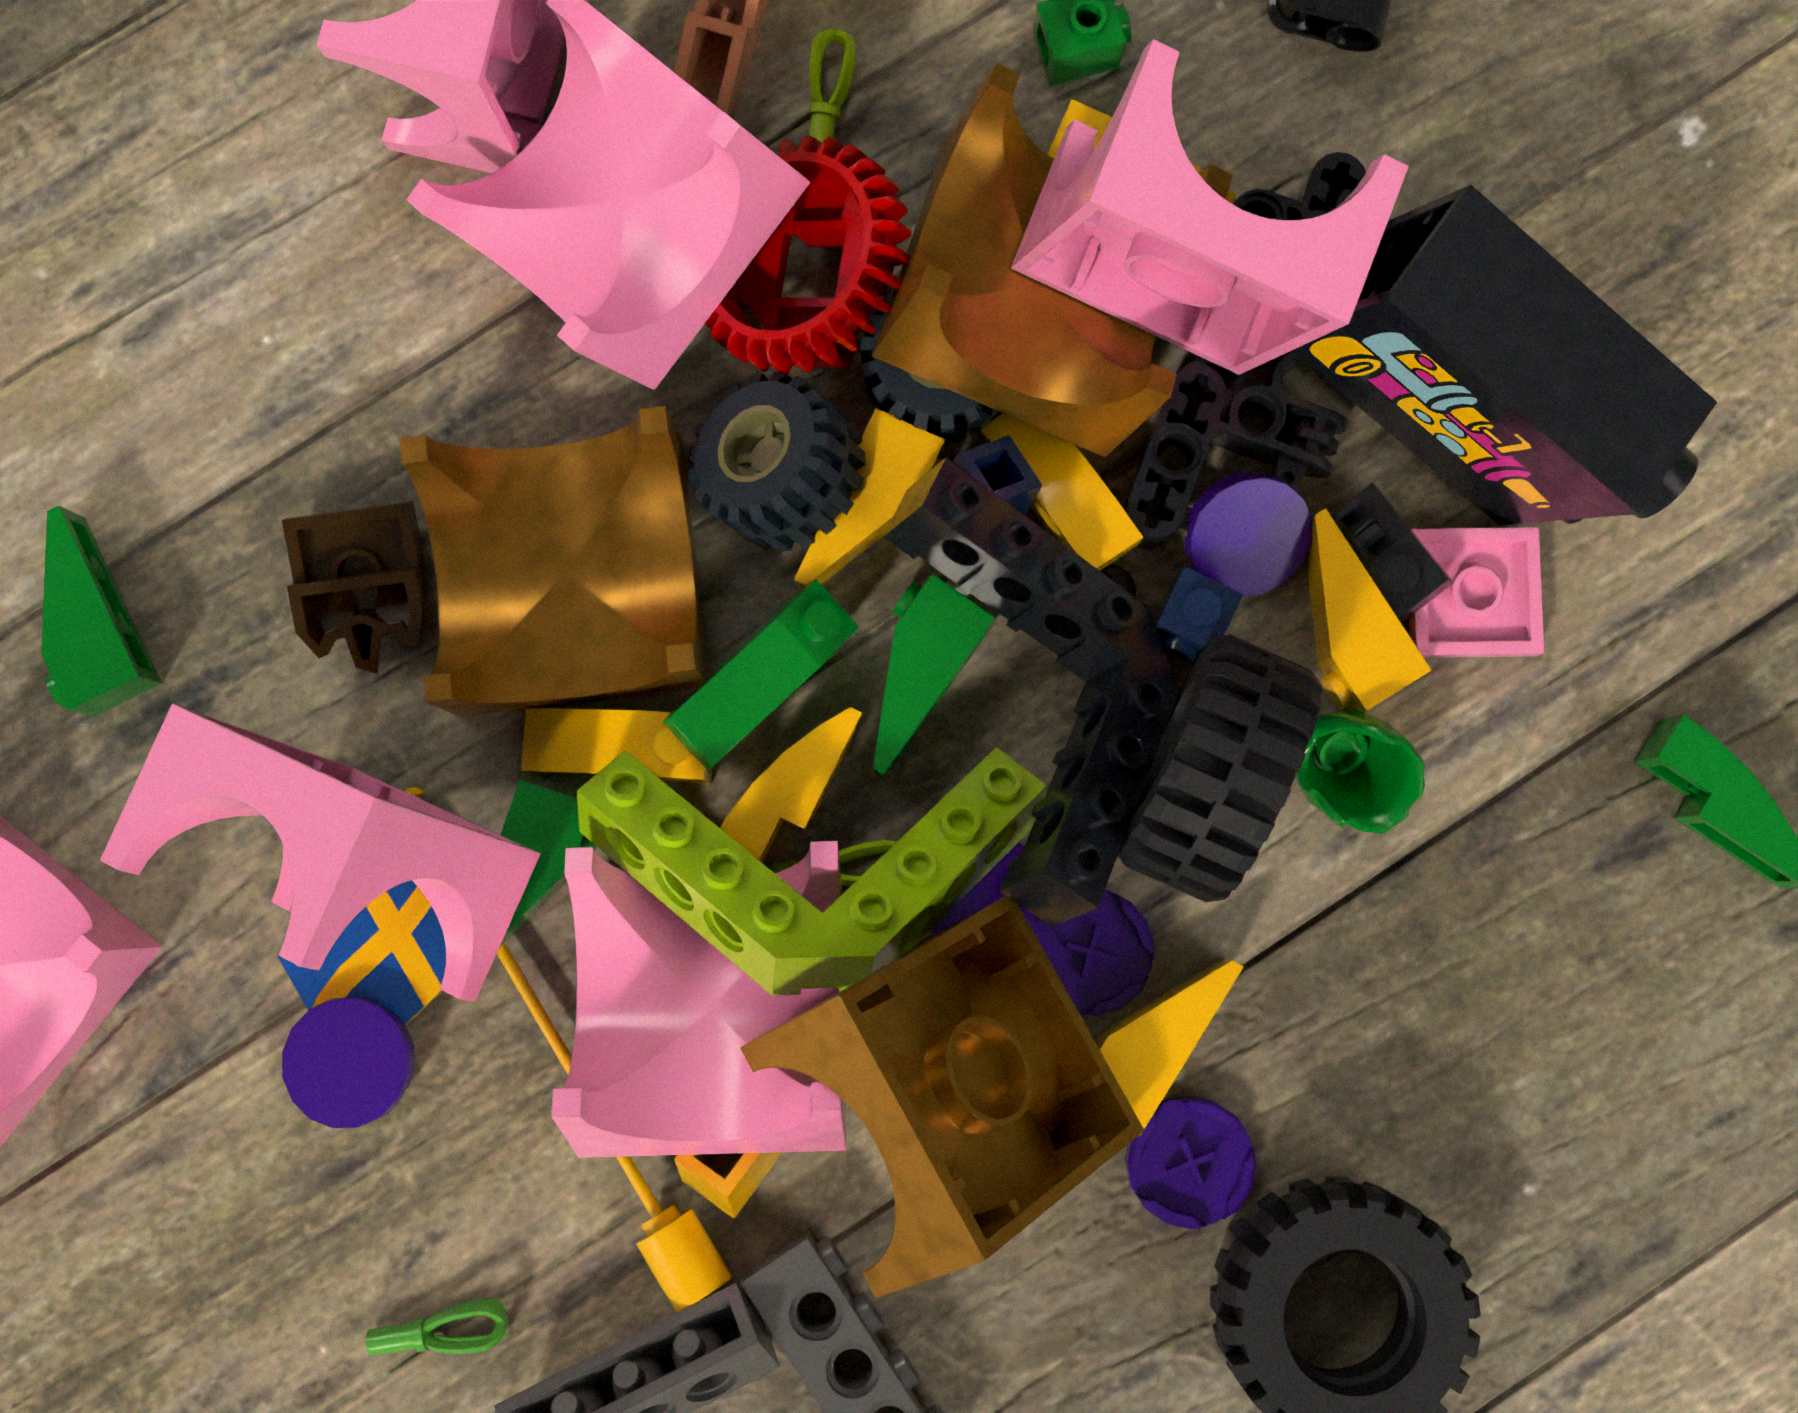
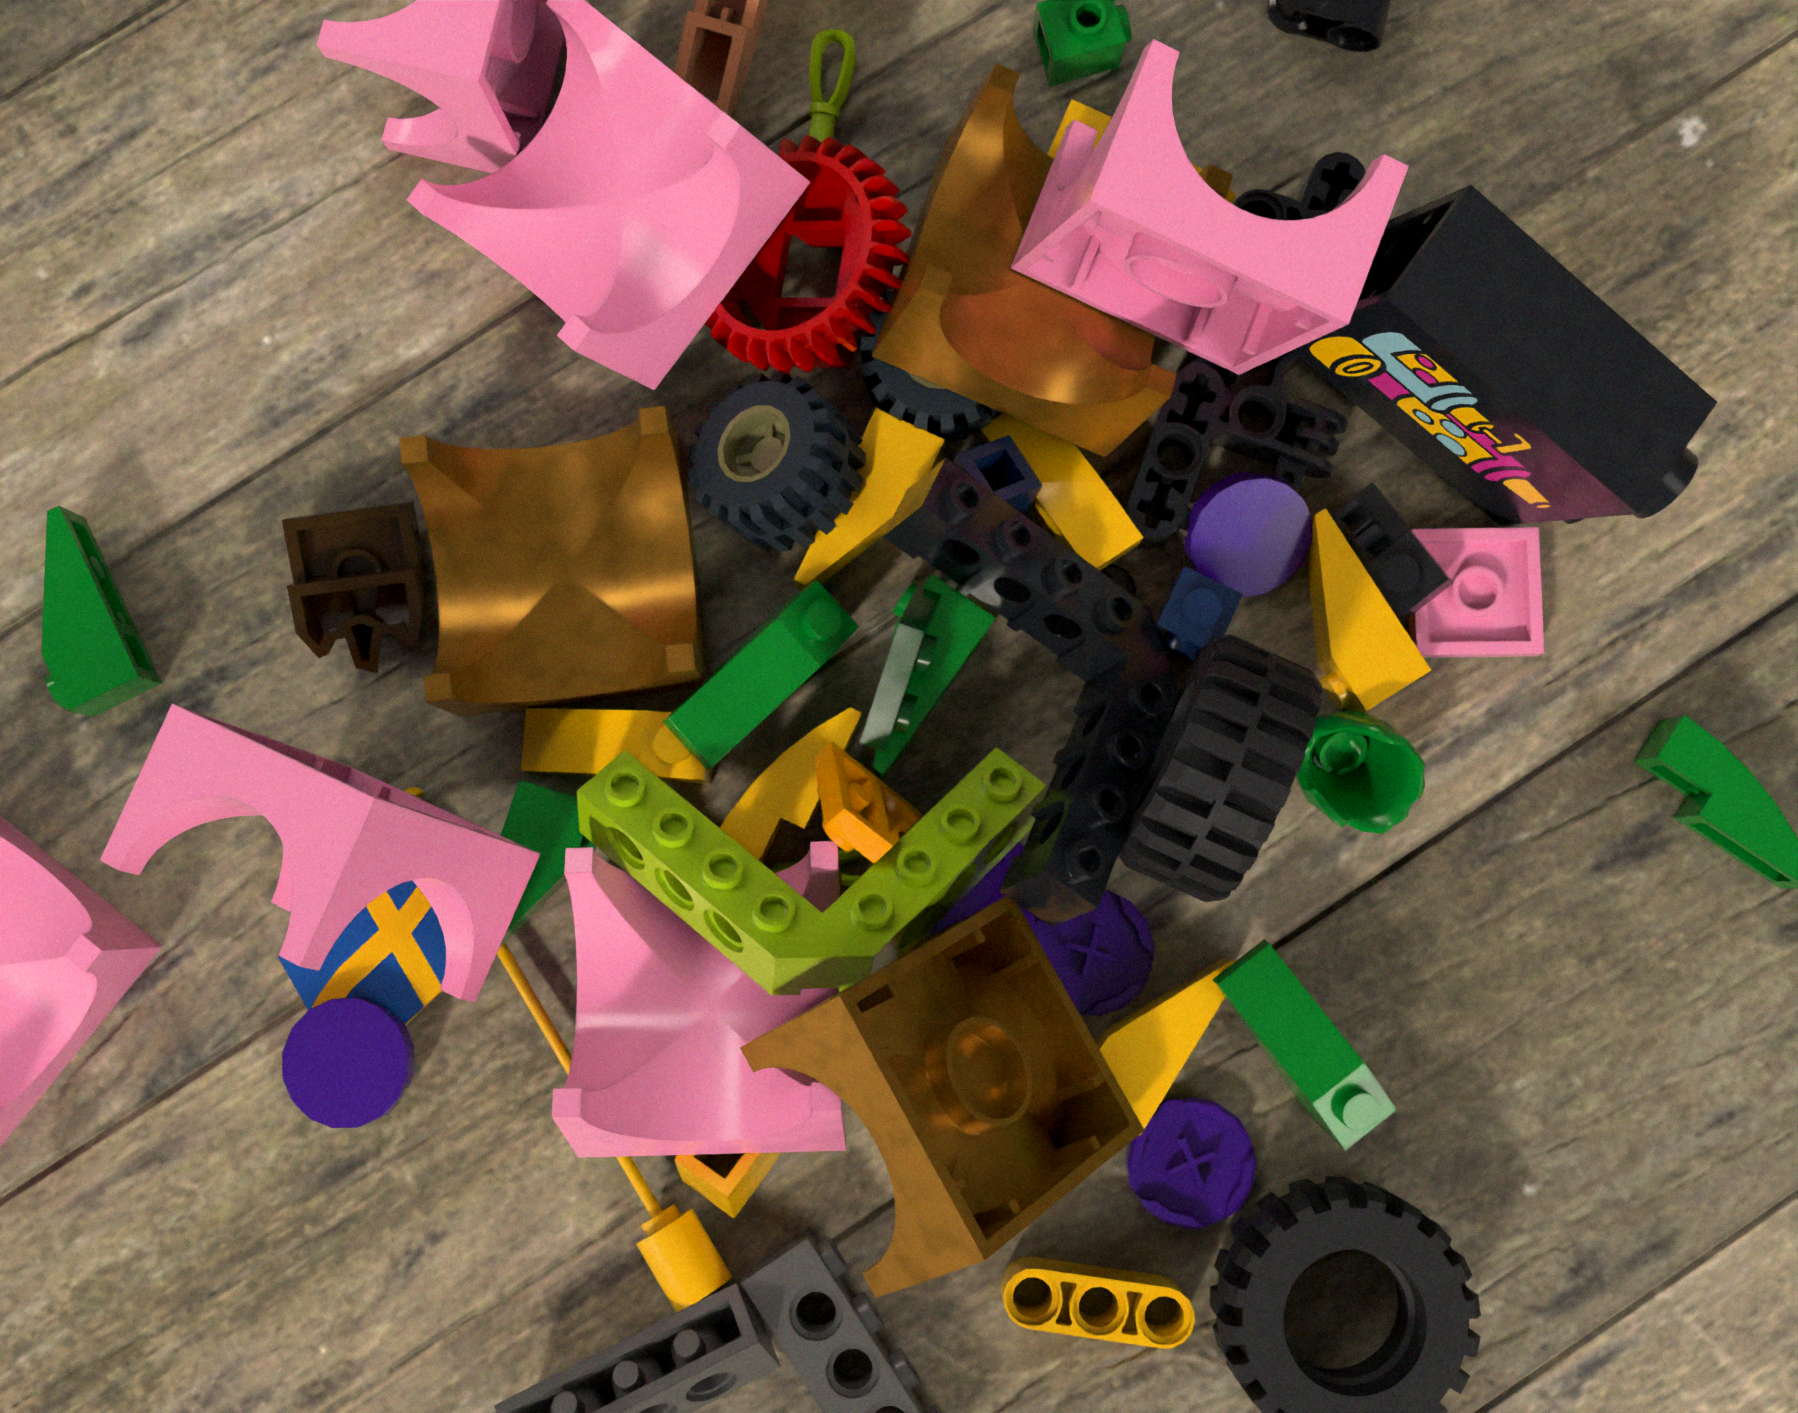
(420, 1334): bright green piece -> none
(859, 806): none -> light orange wing
(908, 654): none -> dark green wing
(1120, 1323): none -> yellow beam
(1304, 1046): none -> green slope

